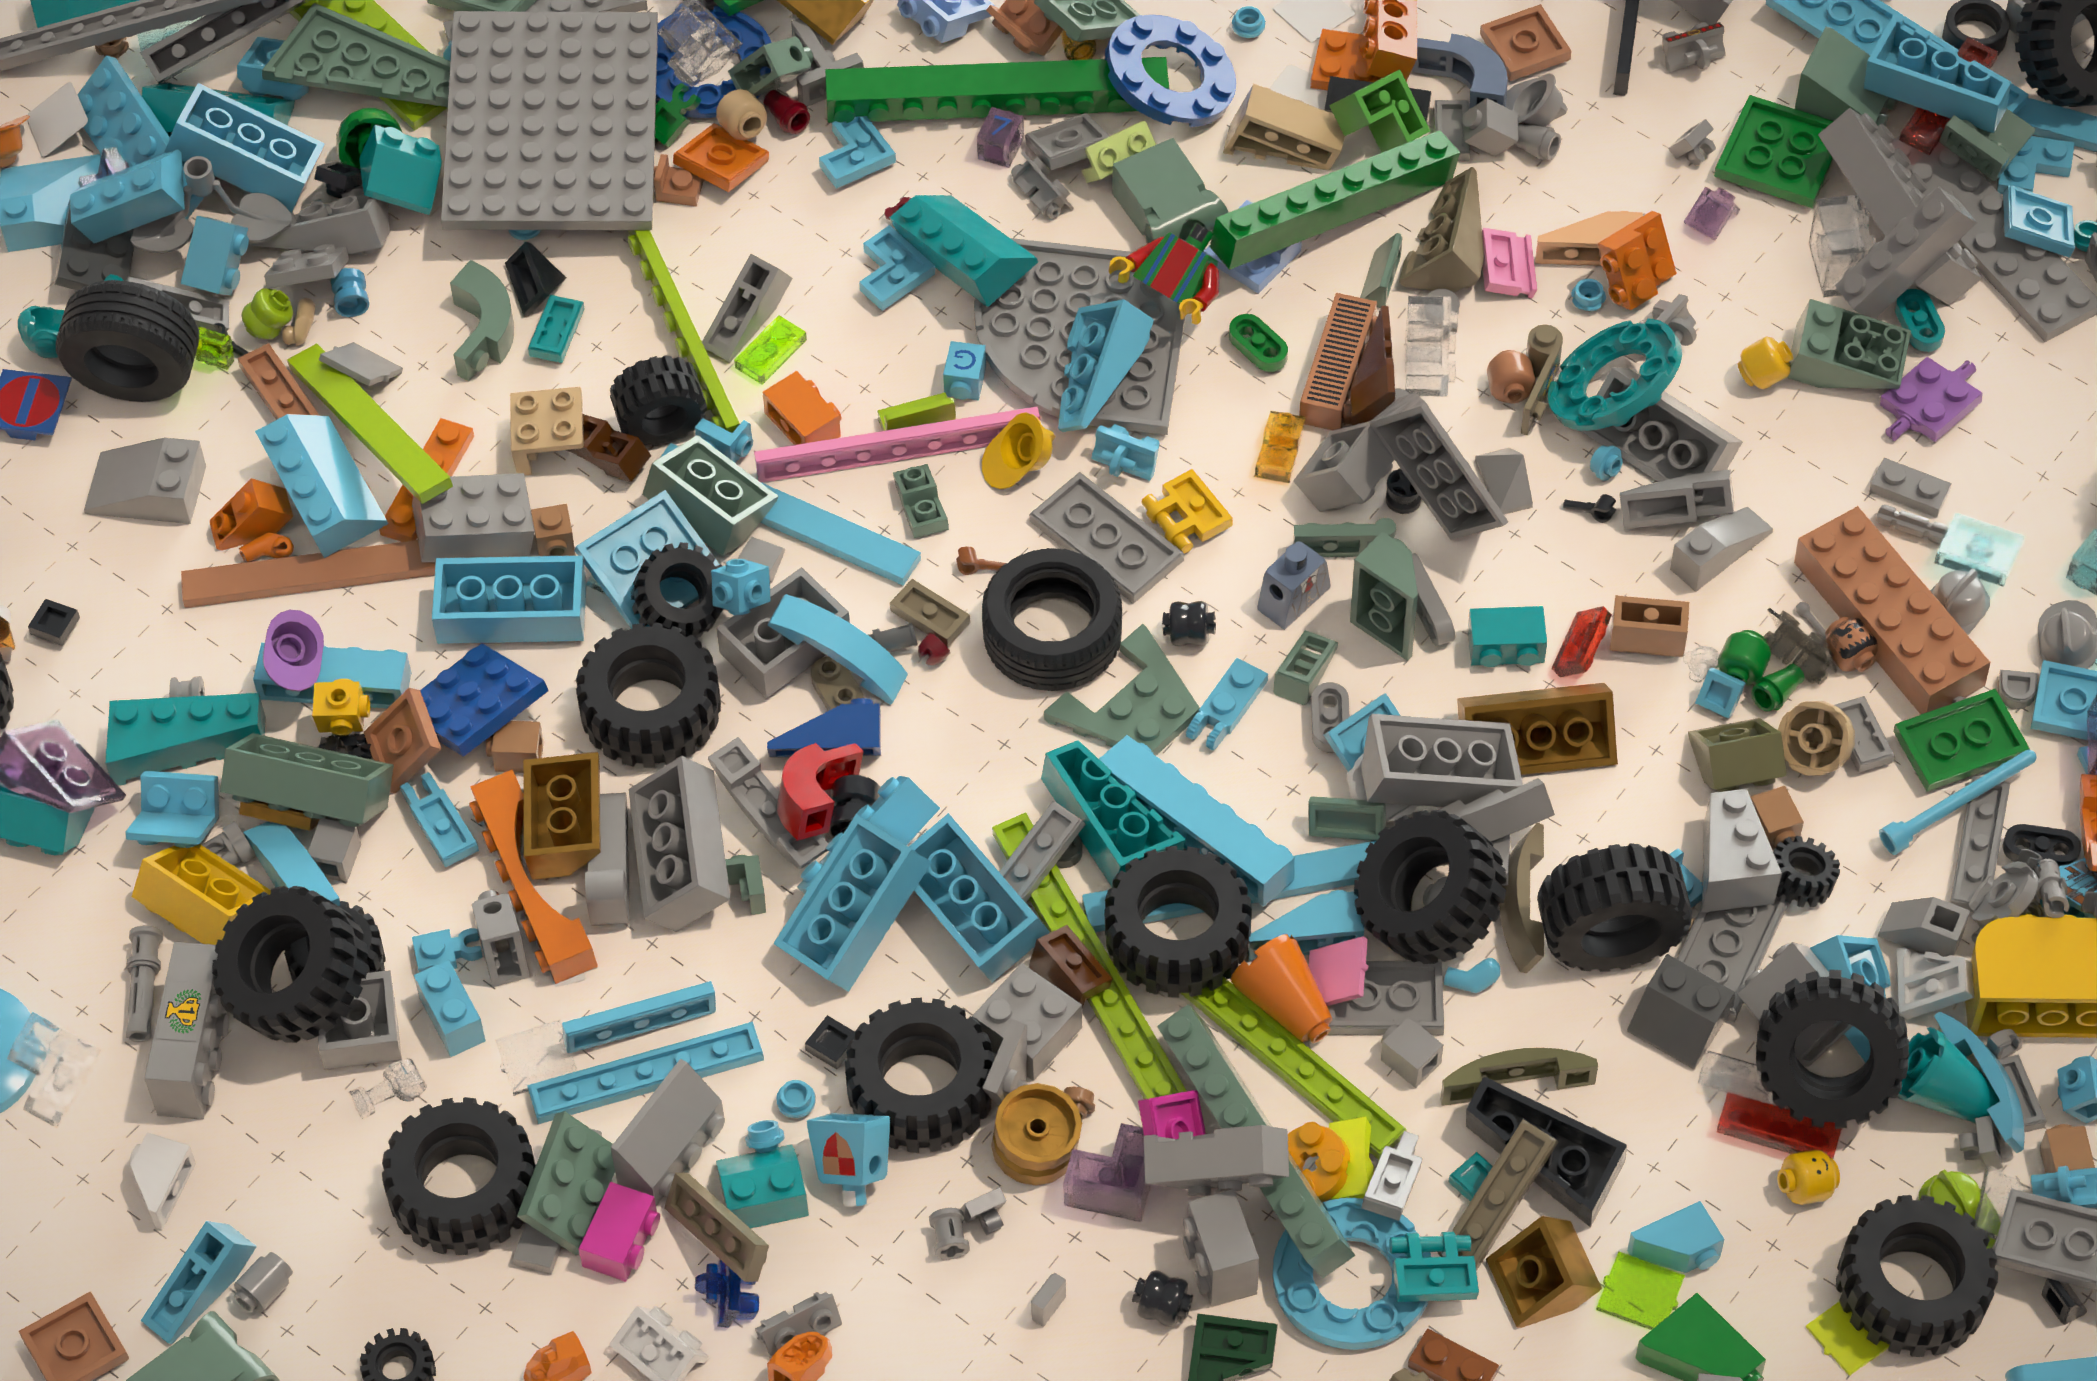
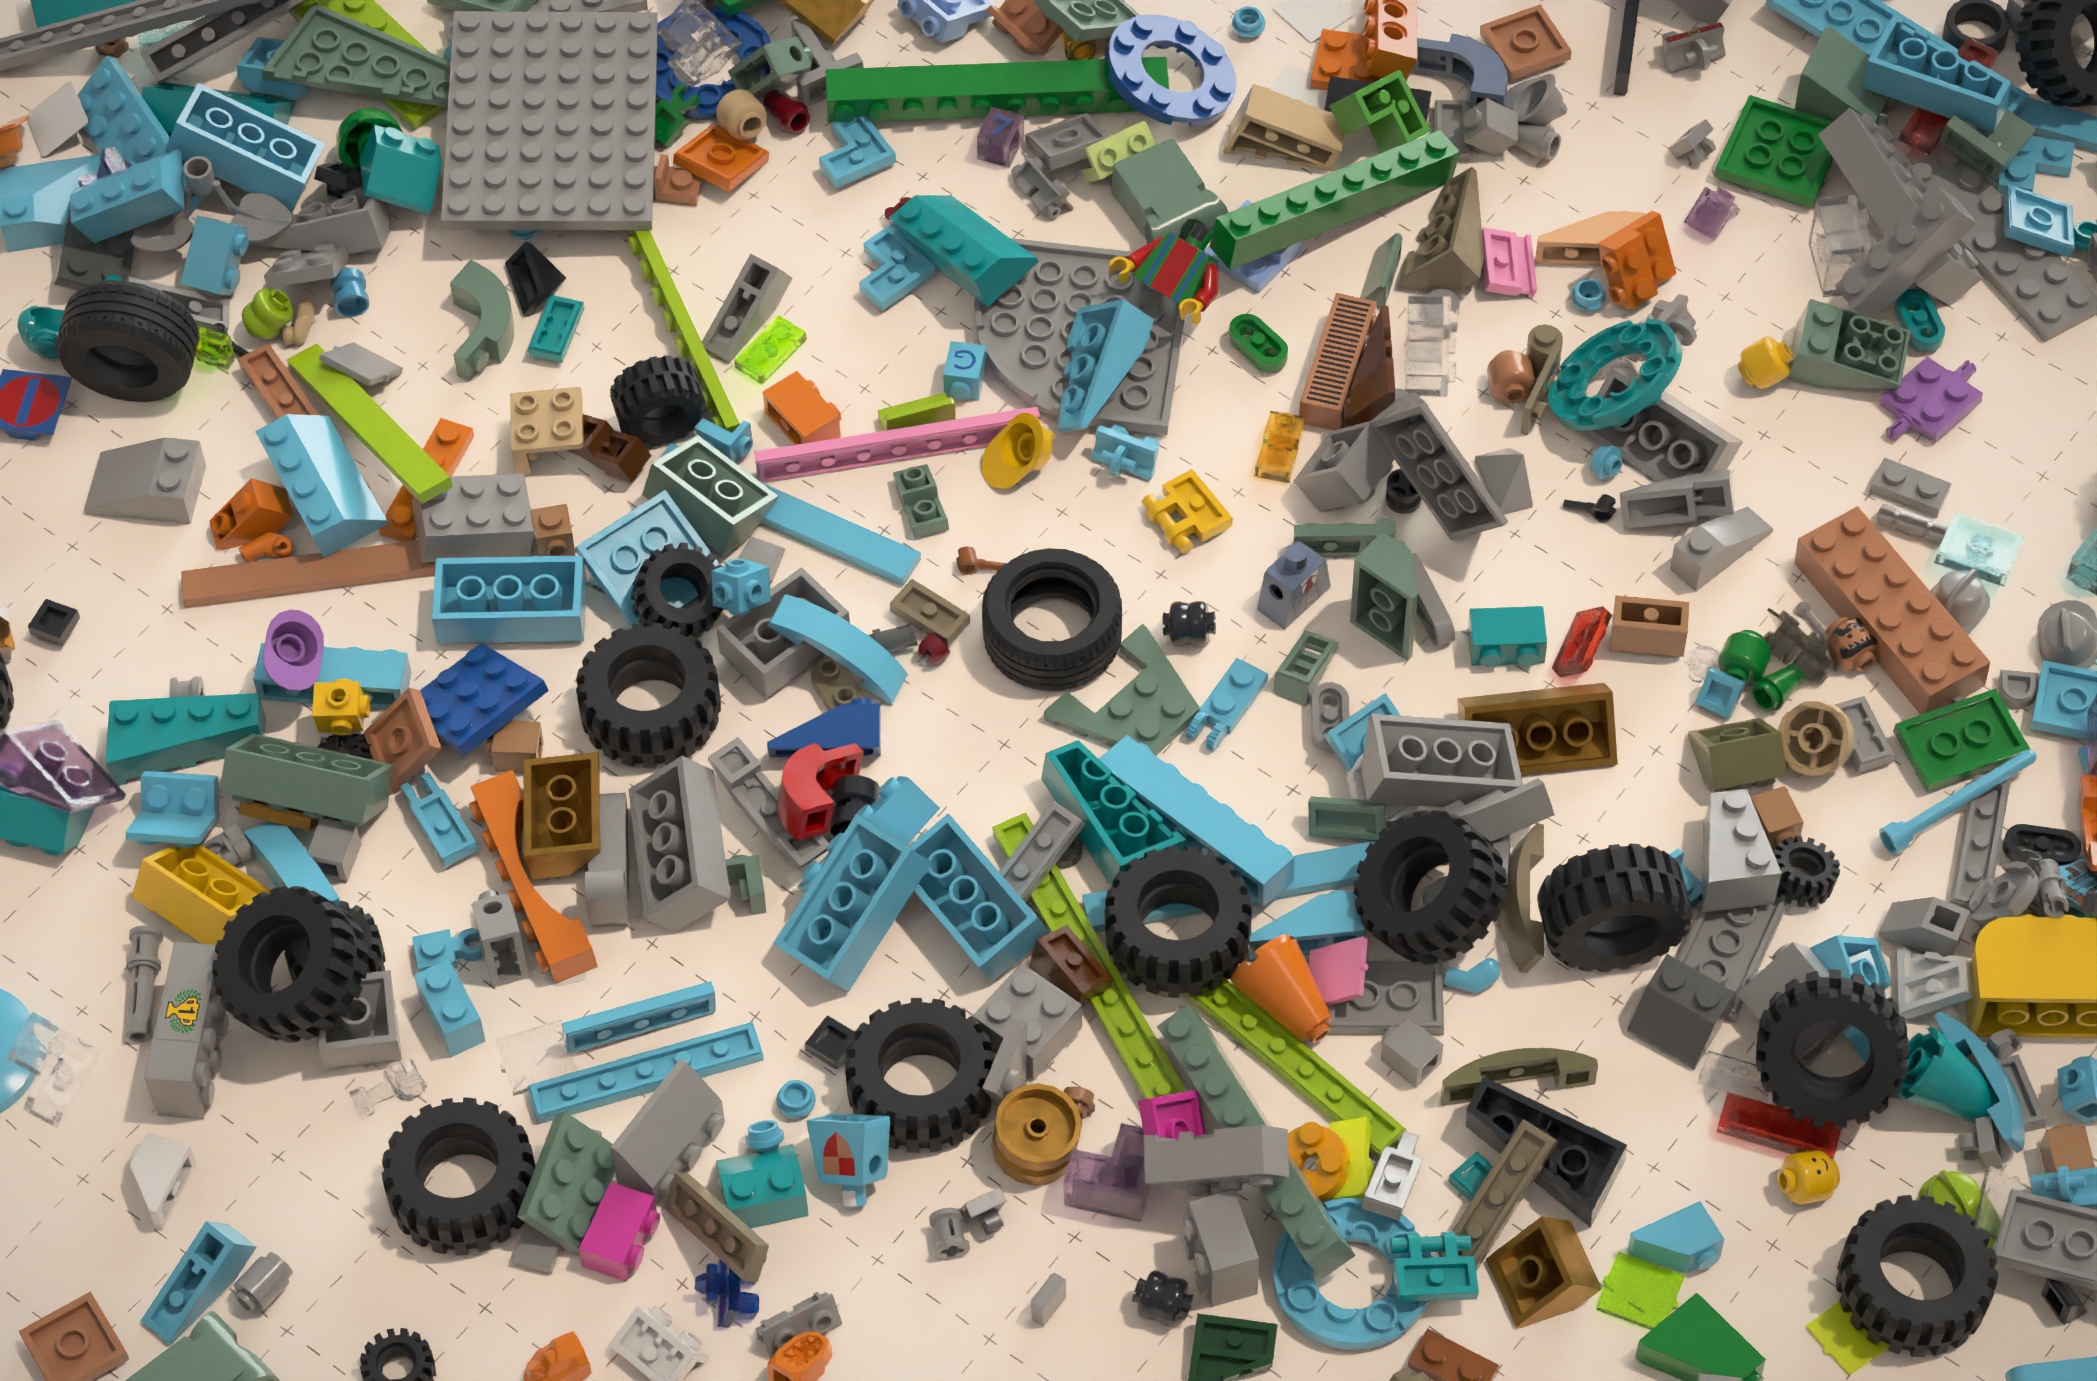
(1098, 526): light grey tile -> none

